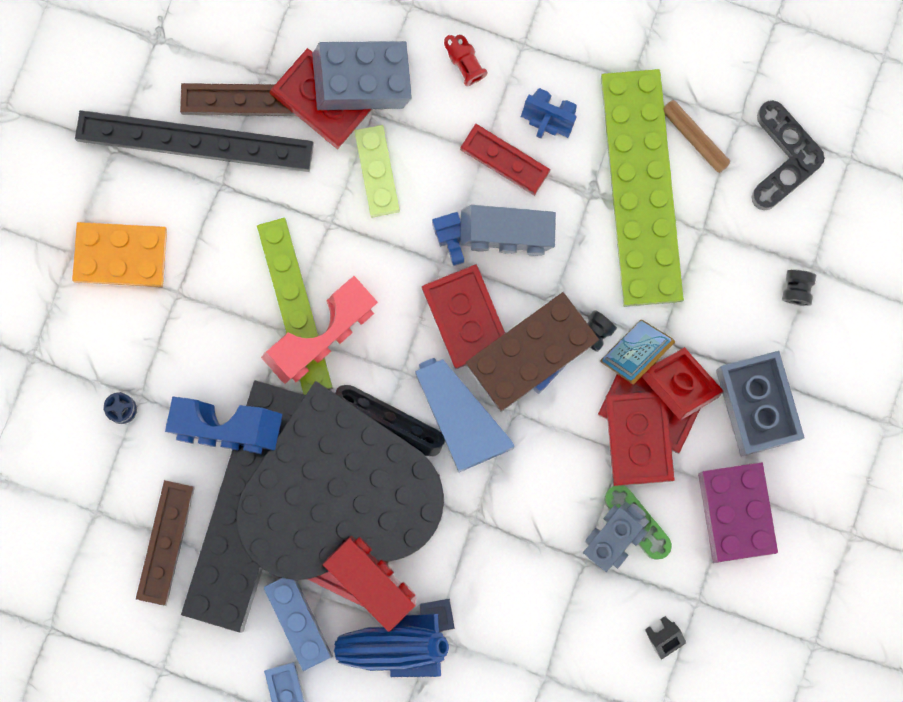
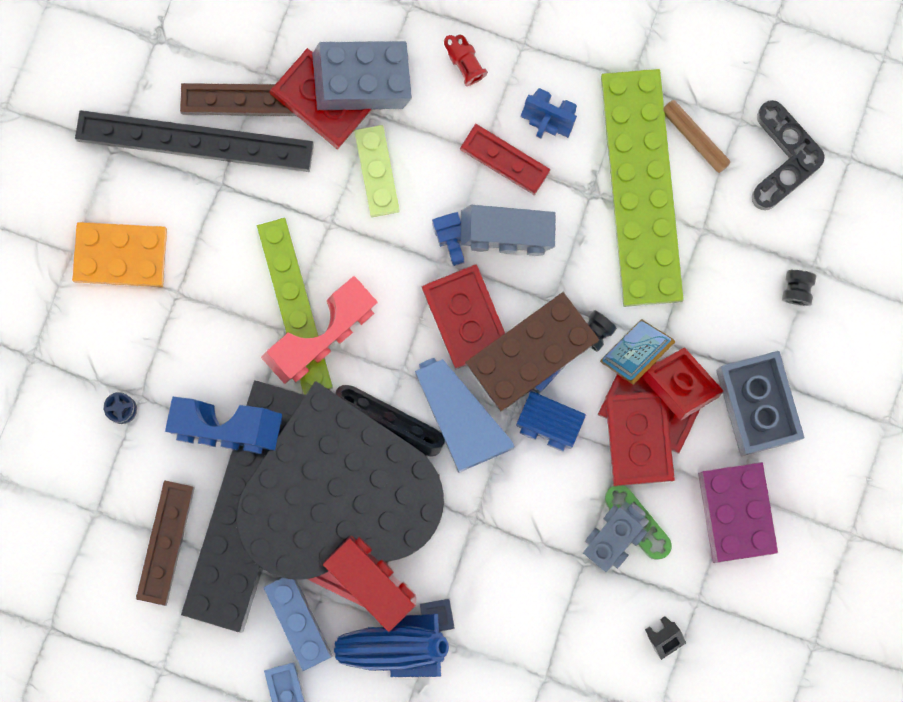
(550, 421): none -> blue brick

